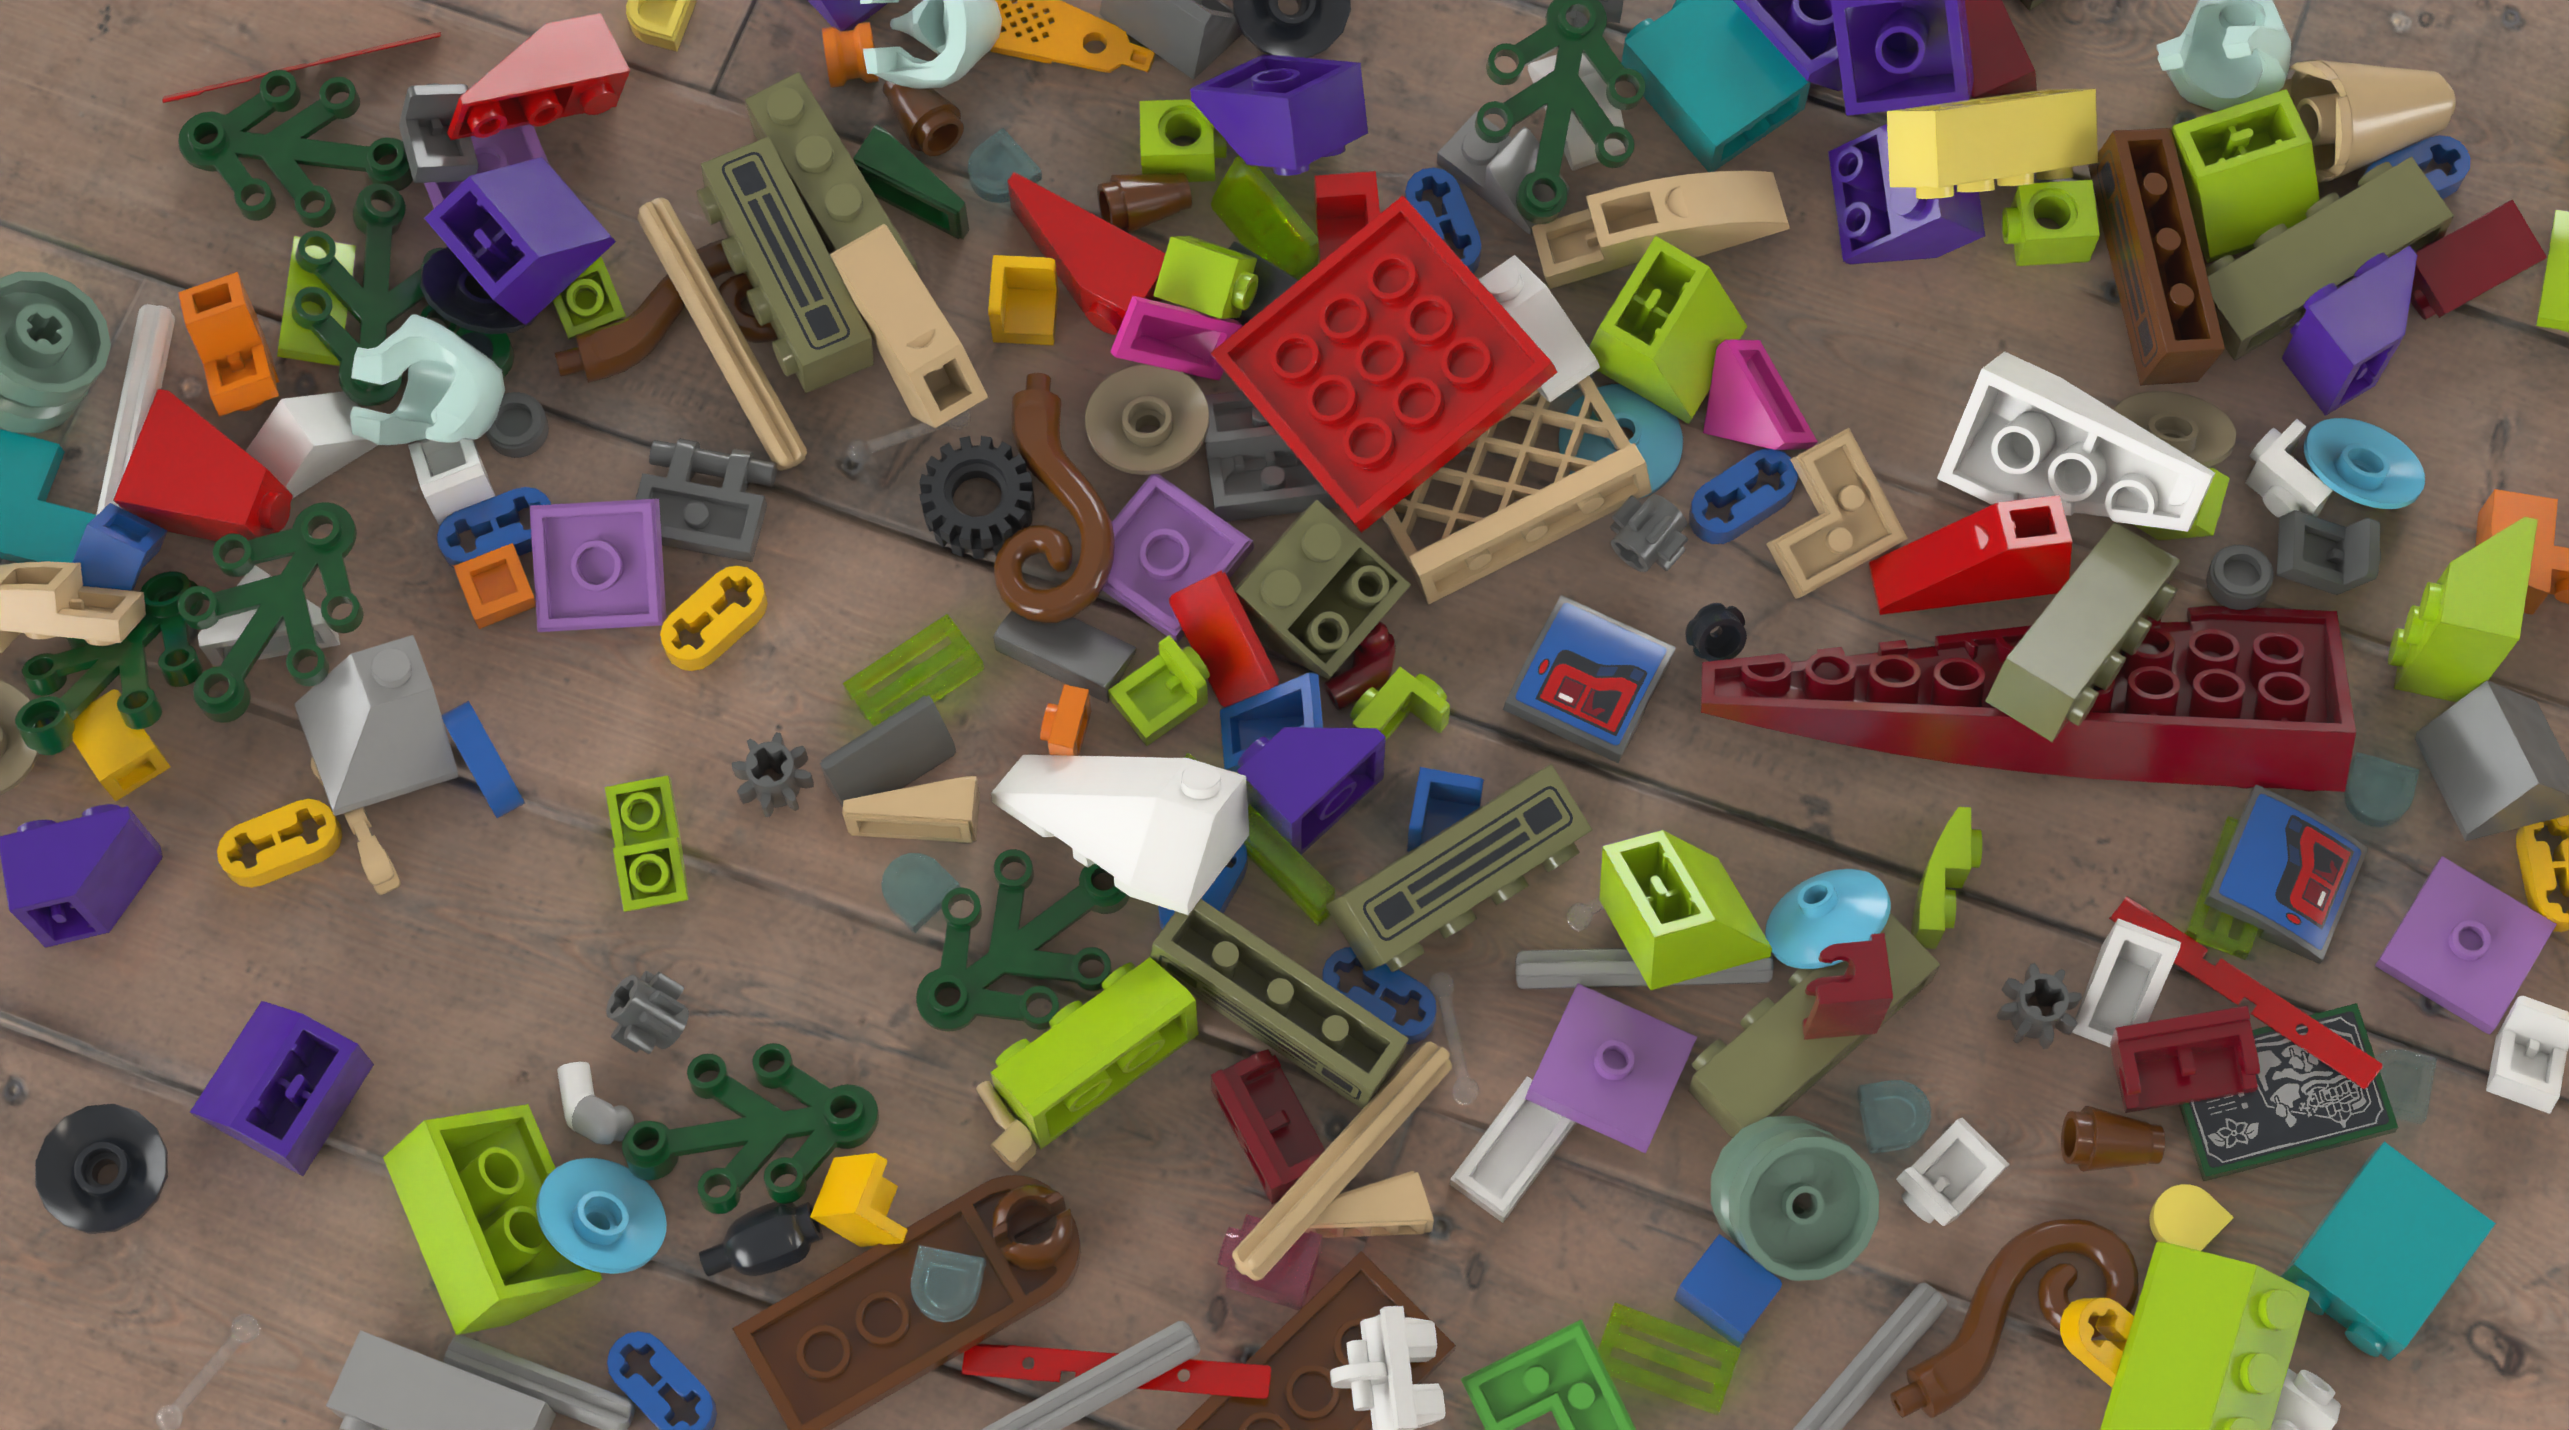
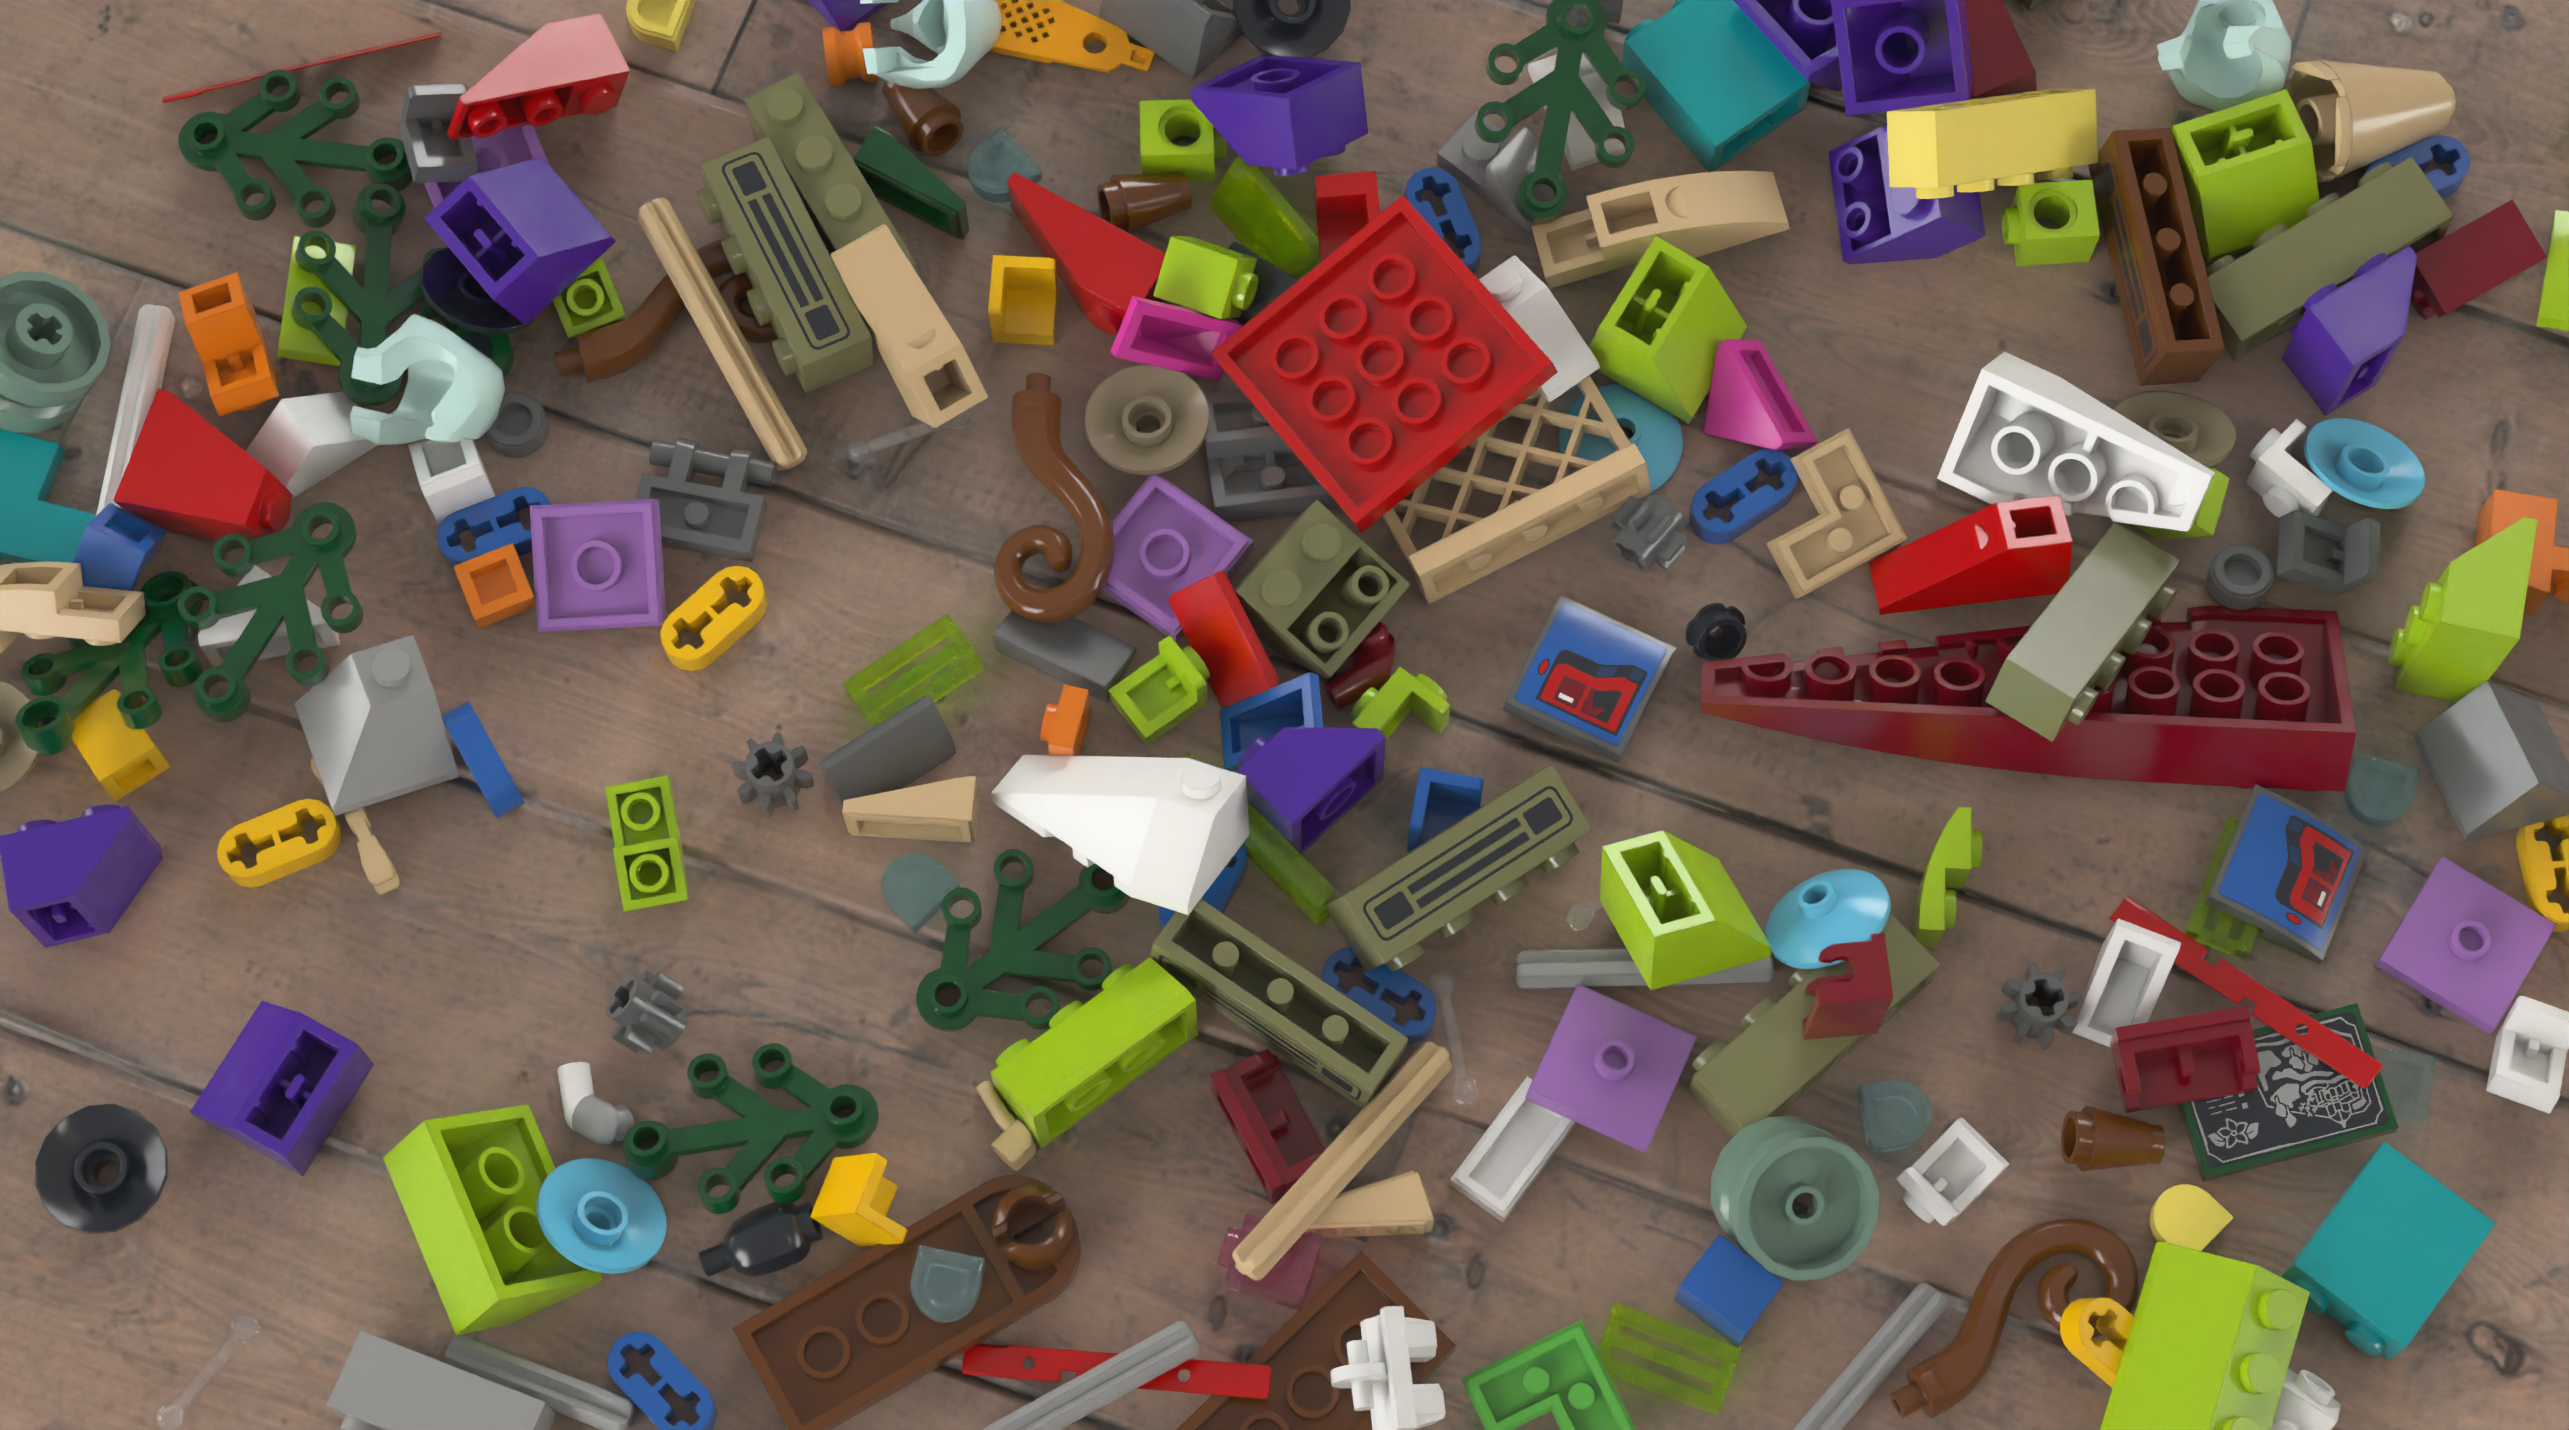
(965, 464): black tyre -> none

